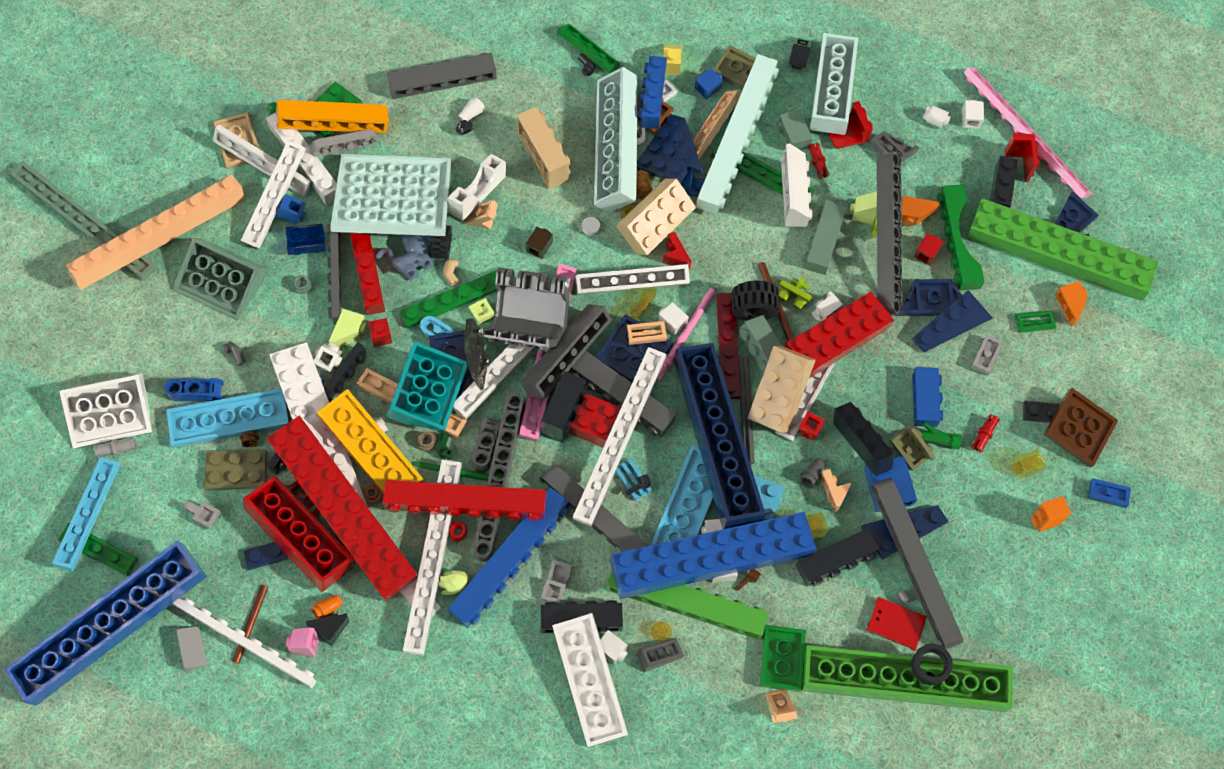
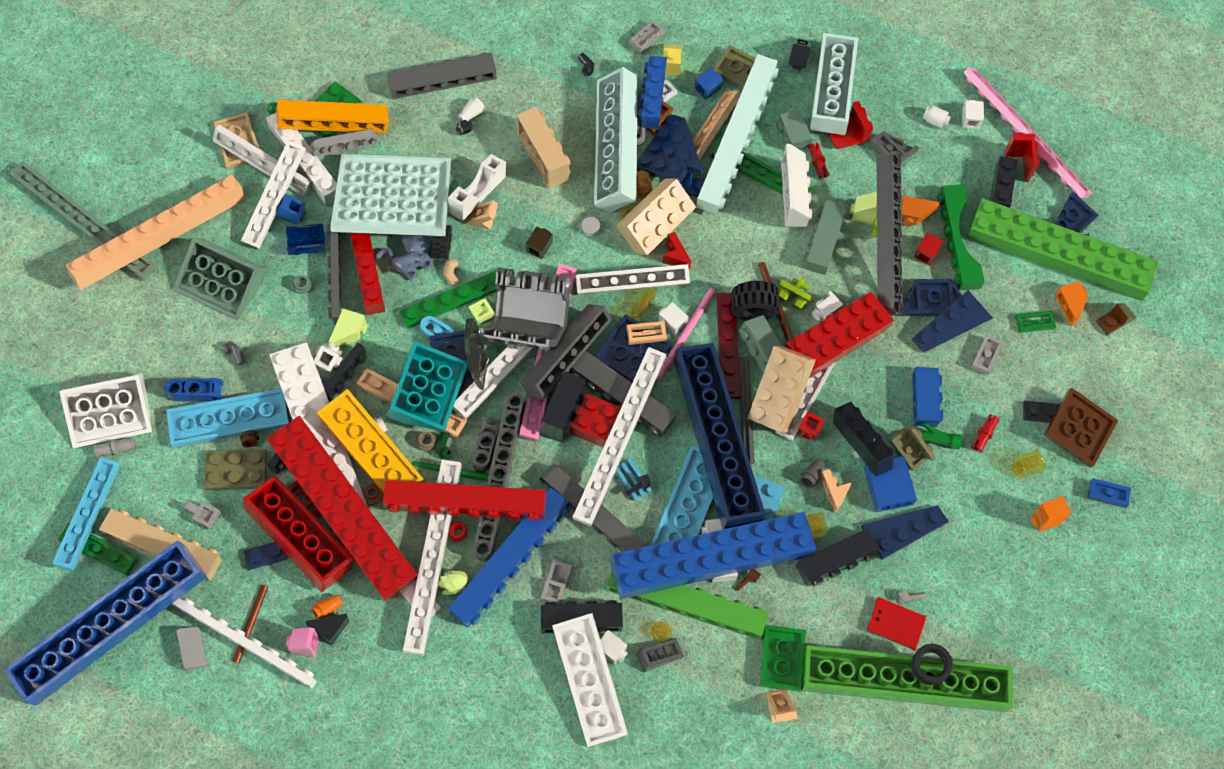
(154, 539): none -> tan brick
(380, 332): red brick -> none
(588, 48): green tile -> none
(646, 36): none -> light grey plate
(916, 563): dark grey beam -> none
(1116, 318): none -> reddish brown slope

